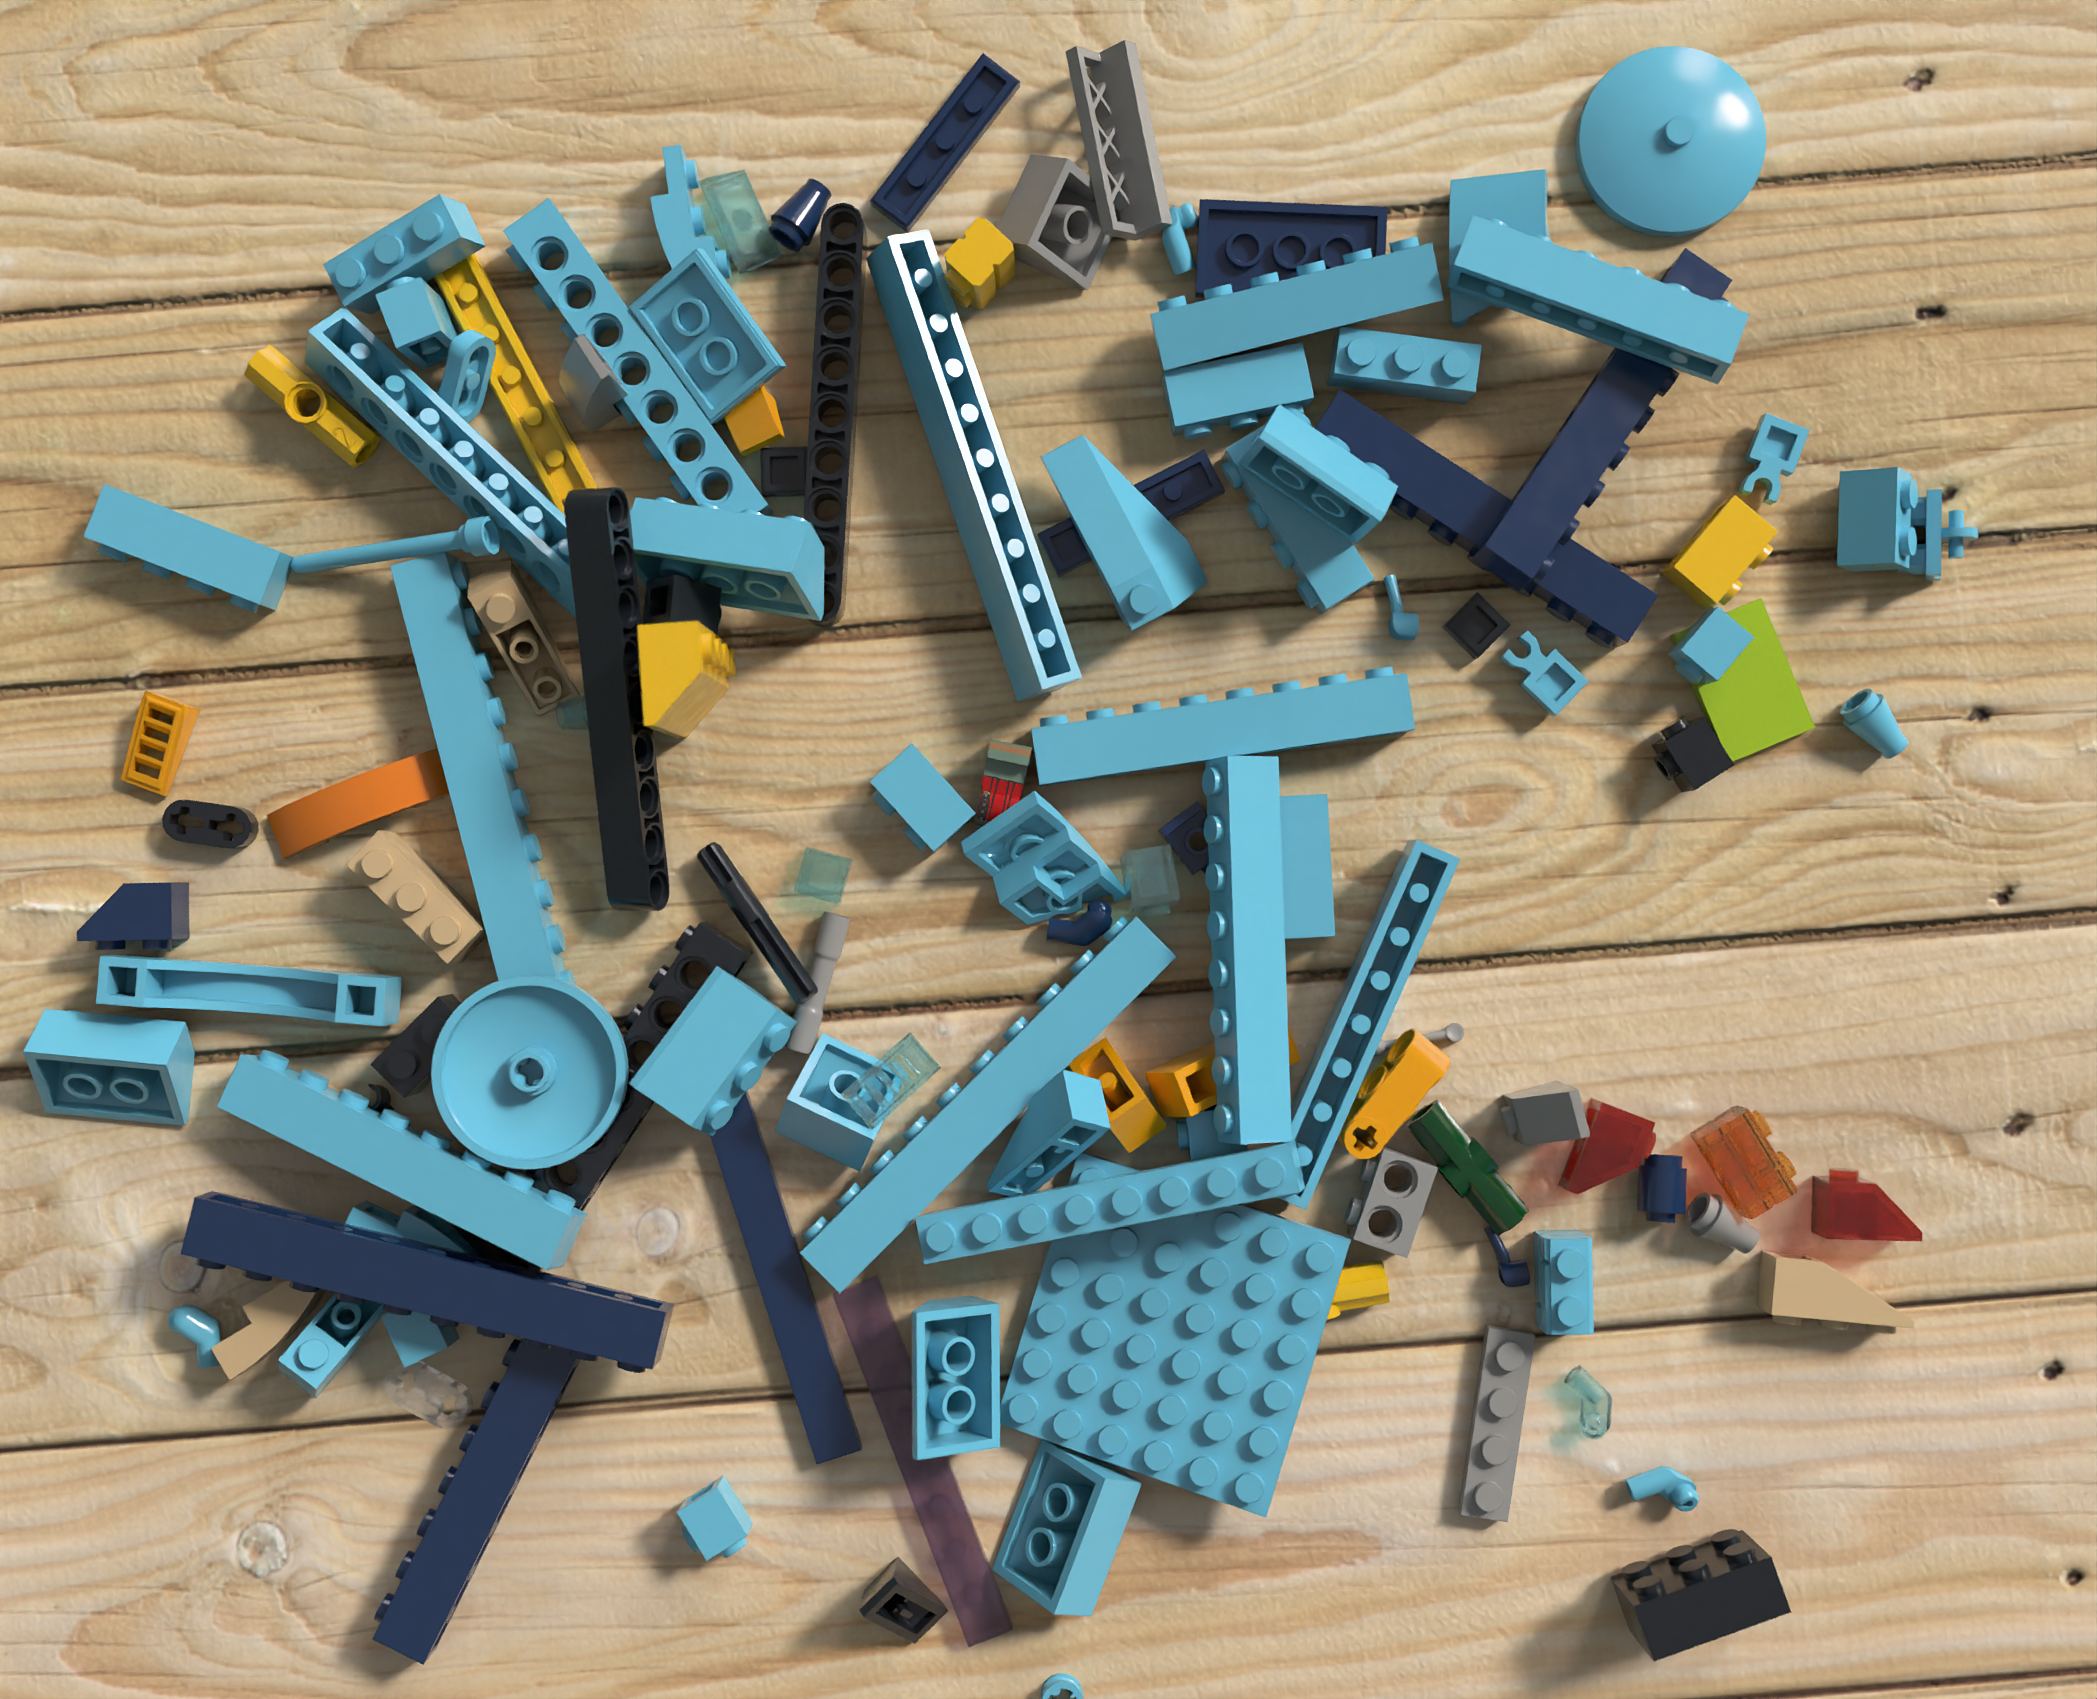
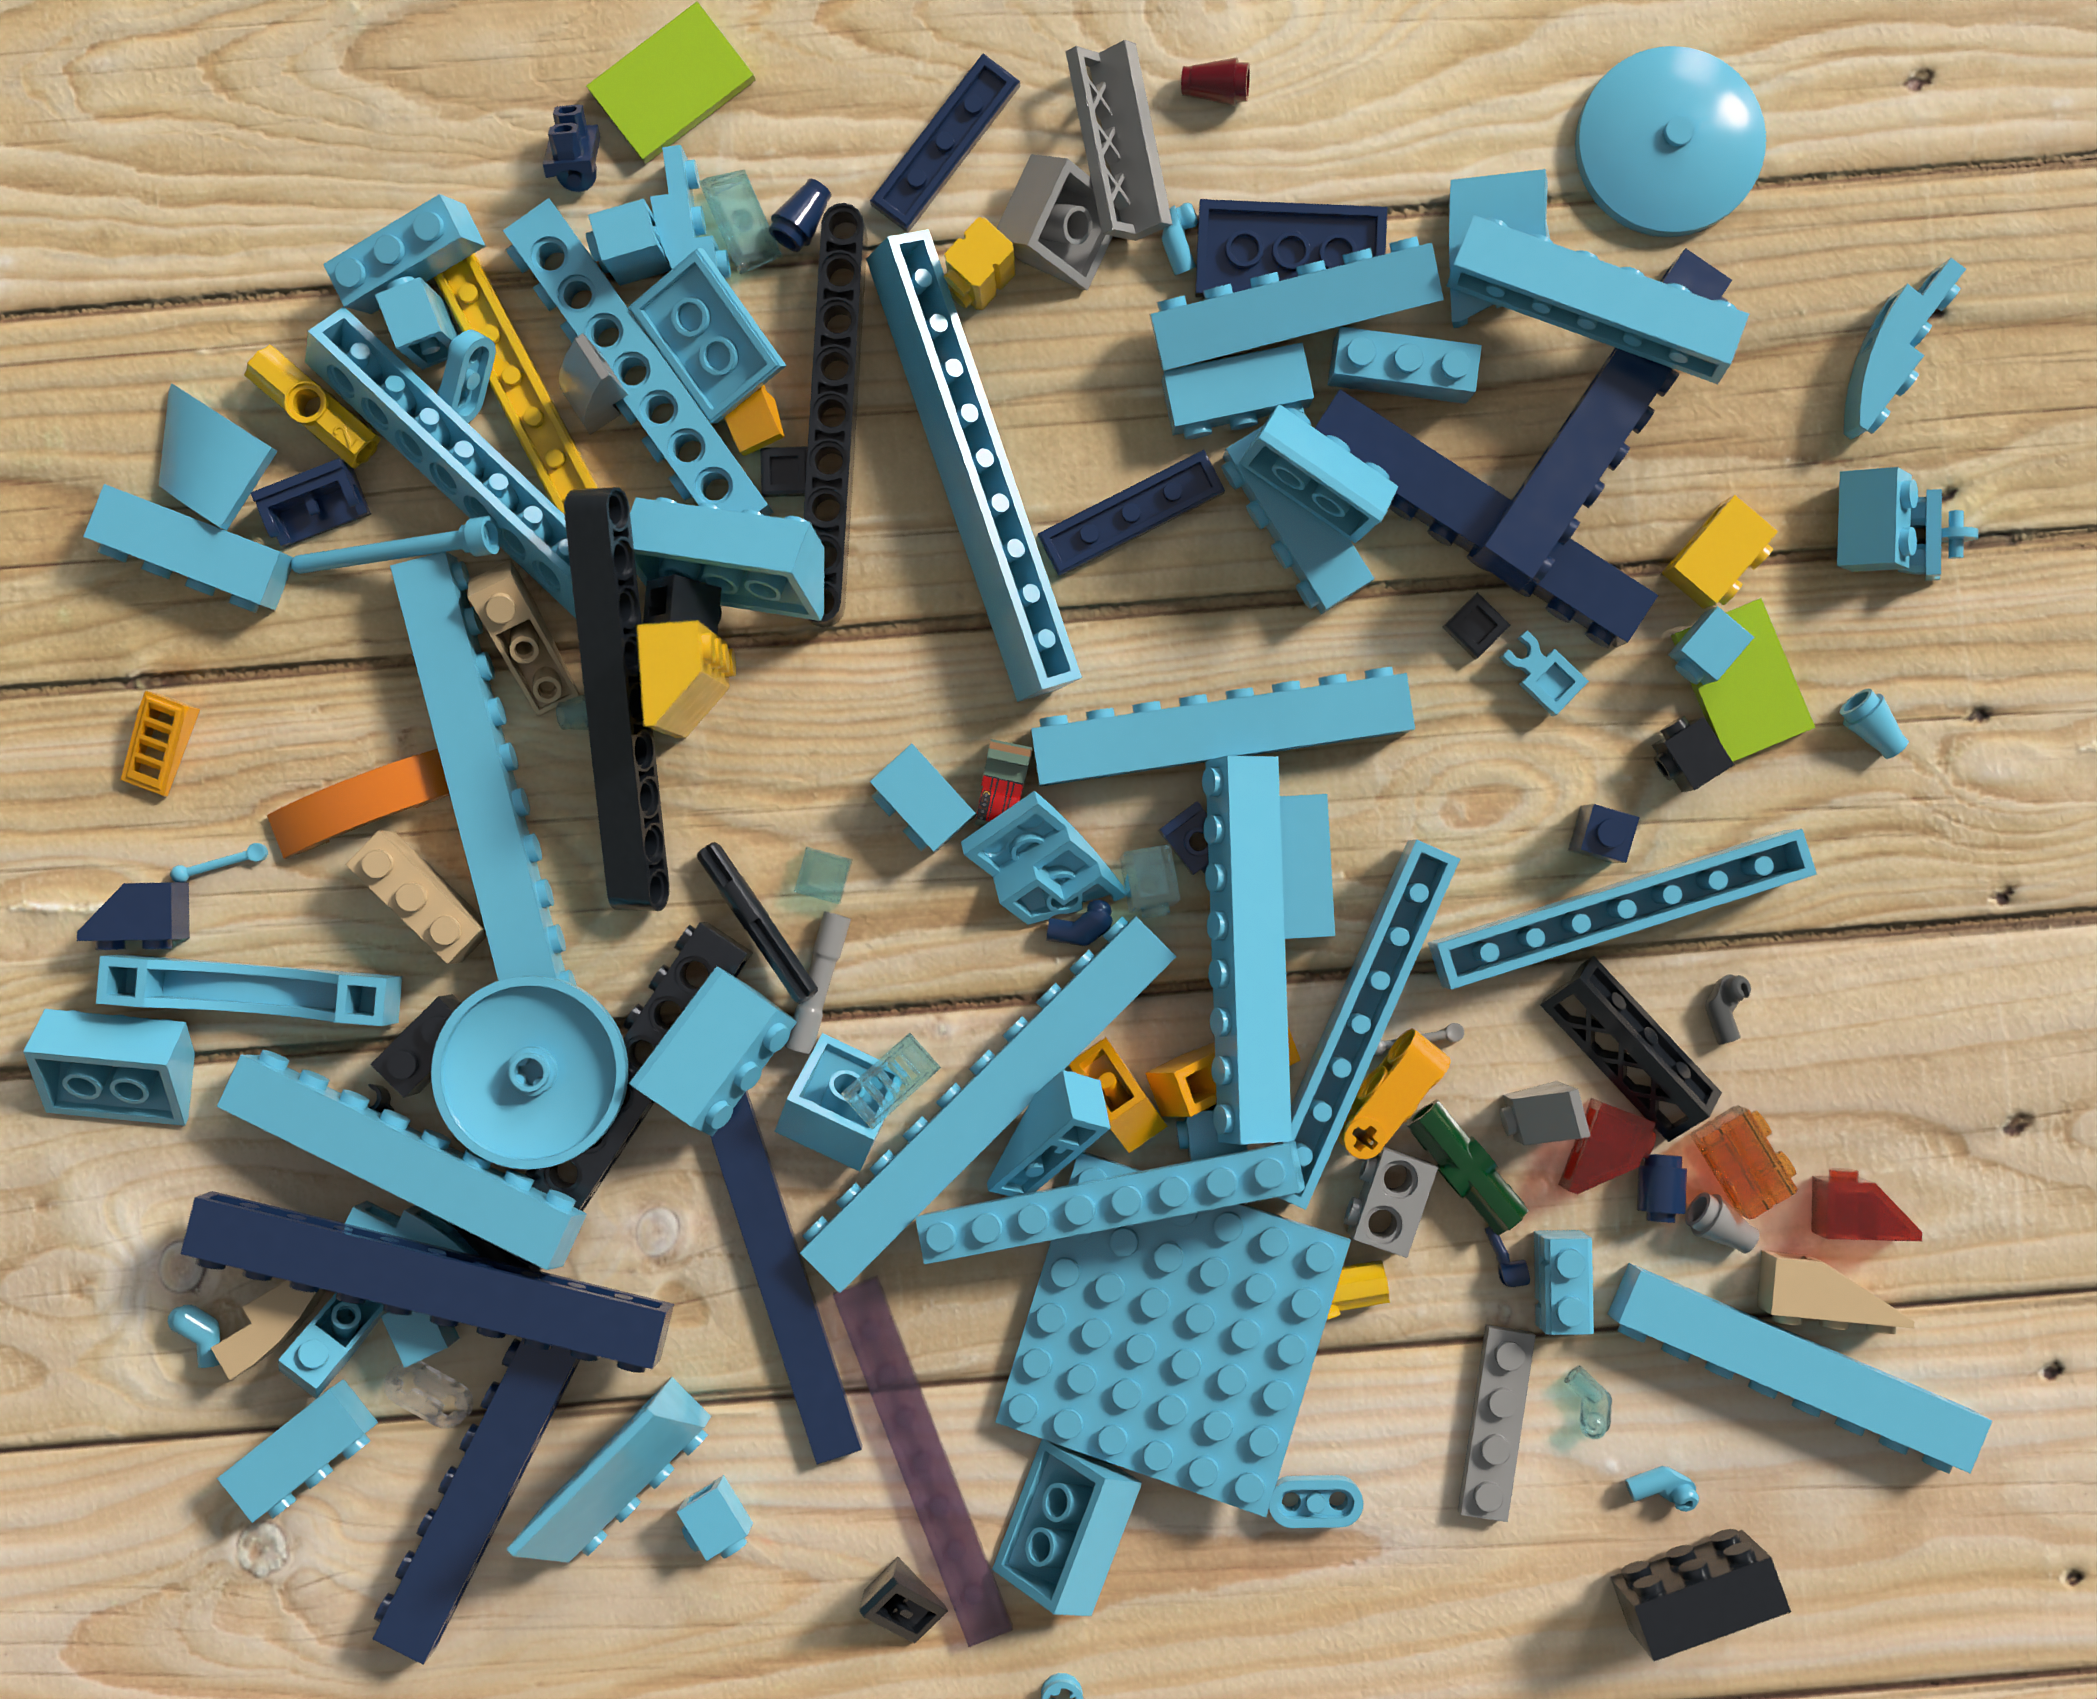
(209, 459): none -> medium azure slope
(212, 814): black beam -> none
(255, 852): none -> medium azure hinge
(299, 1452): none -> medium azure brick
(311, 502): none -> dark blue hinge
(572, 149): none -> dark blue hips
(614, 1476): none -> medium azure slope
(627, 242): none -> medium azure brick
(671, 82): none -> lime tile
(955, 1377): medium azure slope -> none
(1132, 545): medium azure wedge -> none
(1217, 81): none -> dark red cone
(1313, 1504): none -> medium azure plate
(1401, 625): medium azure hand -> none
(1603, 833): none -> dark blue brick
(1622, 908): none -> medium azure brick
(1644, 1042): none -> black fence
(1722, 1003): none -> dark grey arm
(1774, 452): medium azure plate -> none
(1798, 1368): none -> medium azure brick
(1888, 351): none -> medium azure slope

